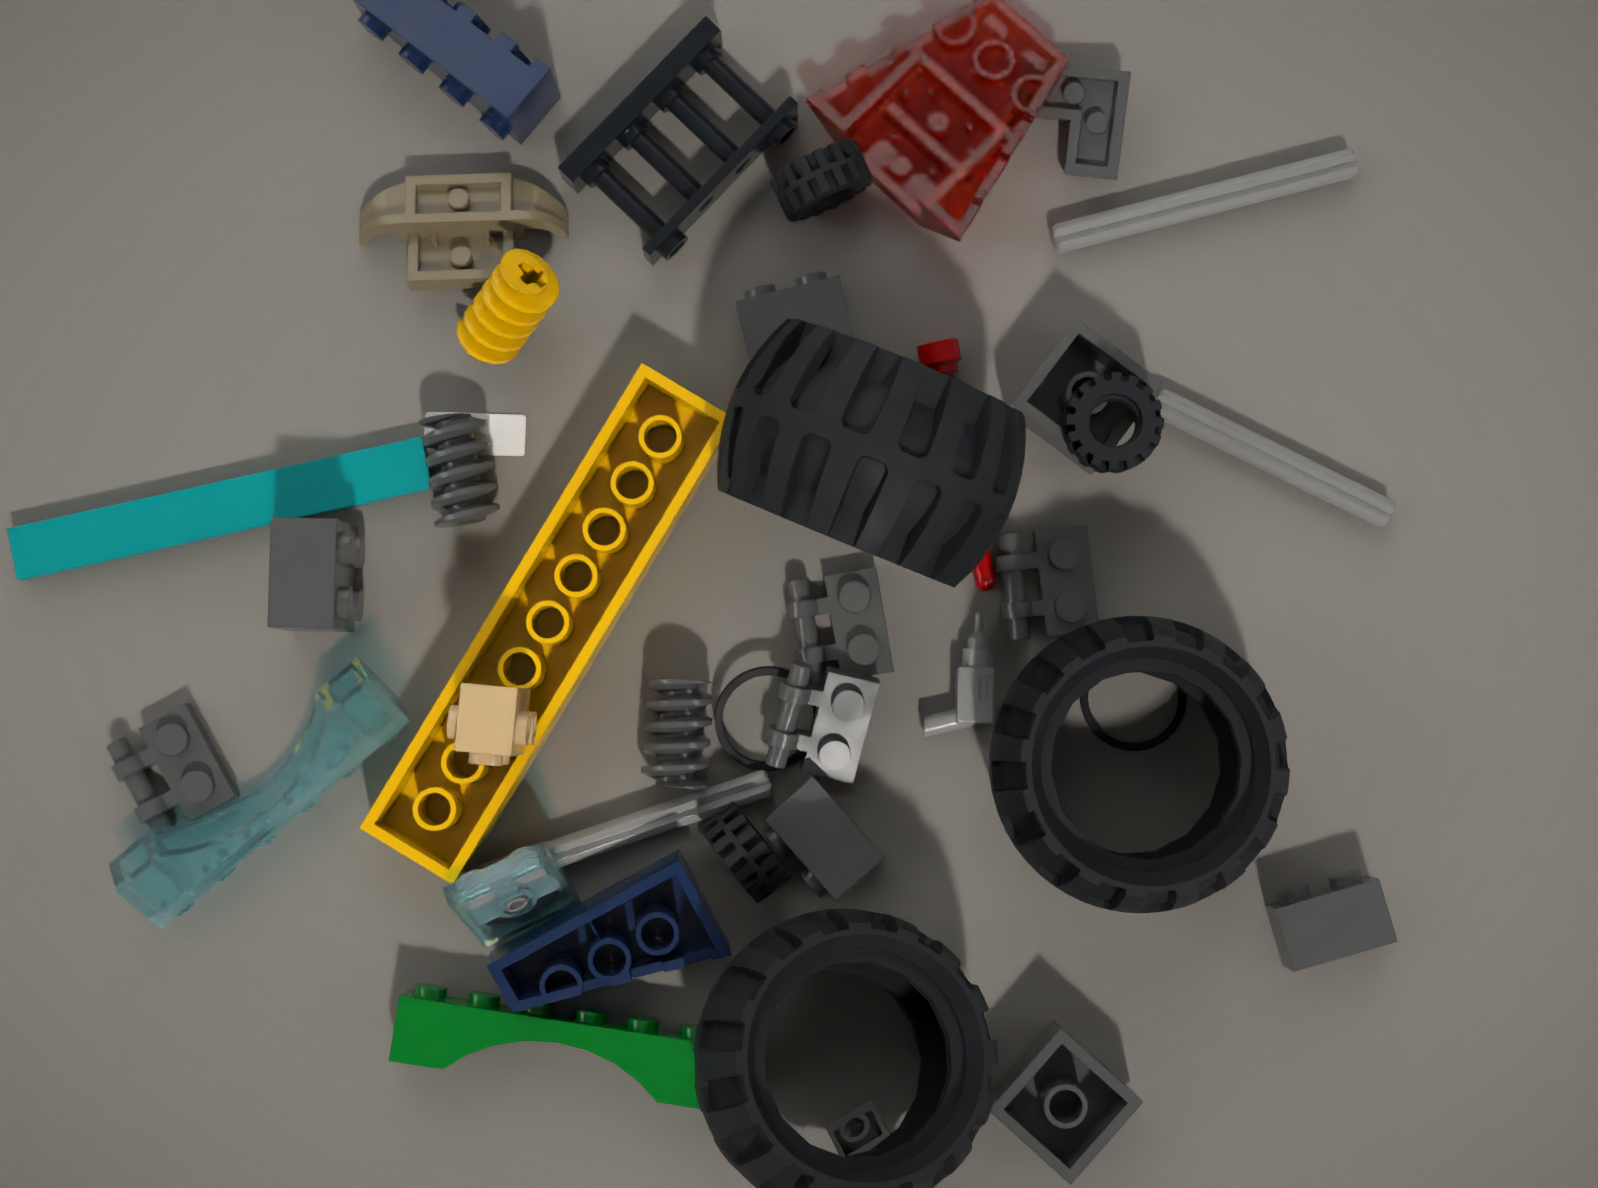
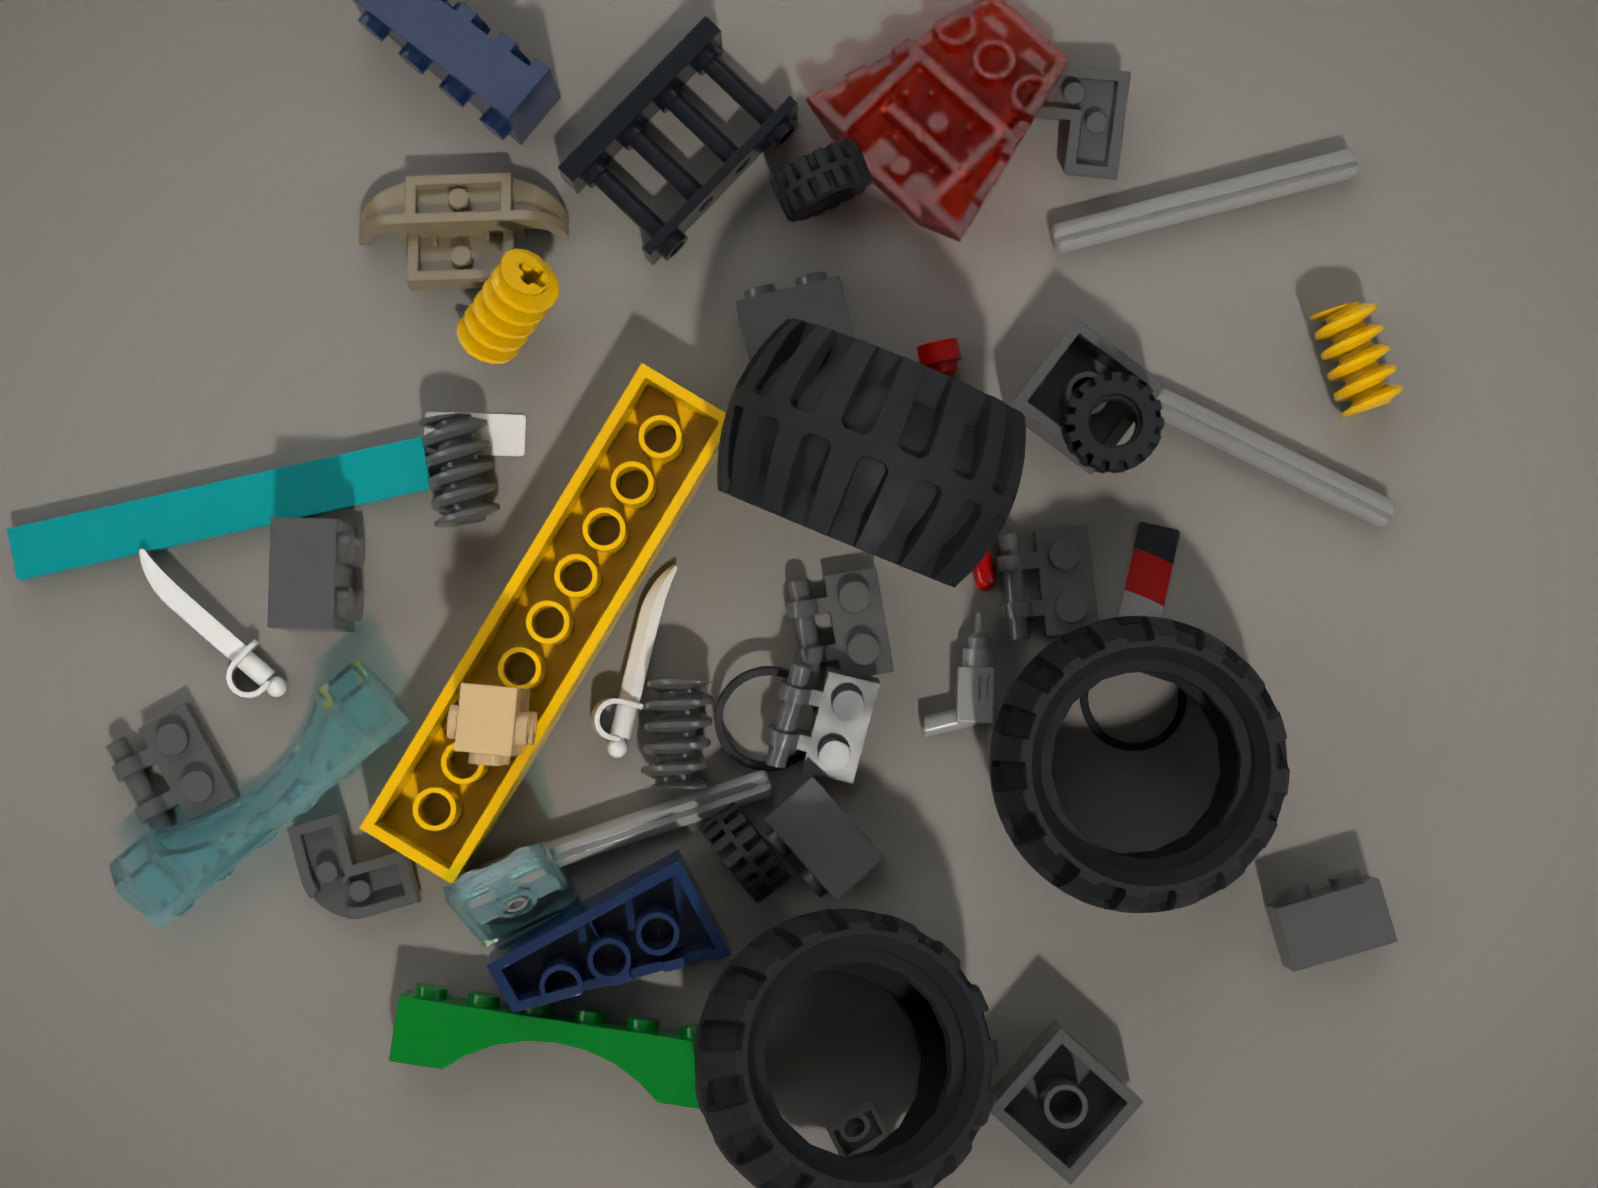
(215, 633): none -> white sword
(341, 884): none -> dark grey plate
(635, 669): none -> white sword
(1149, 571): none -> sticker
(1356, 357): none -> yellow piece

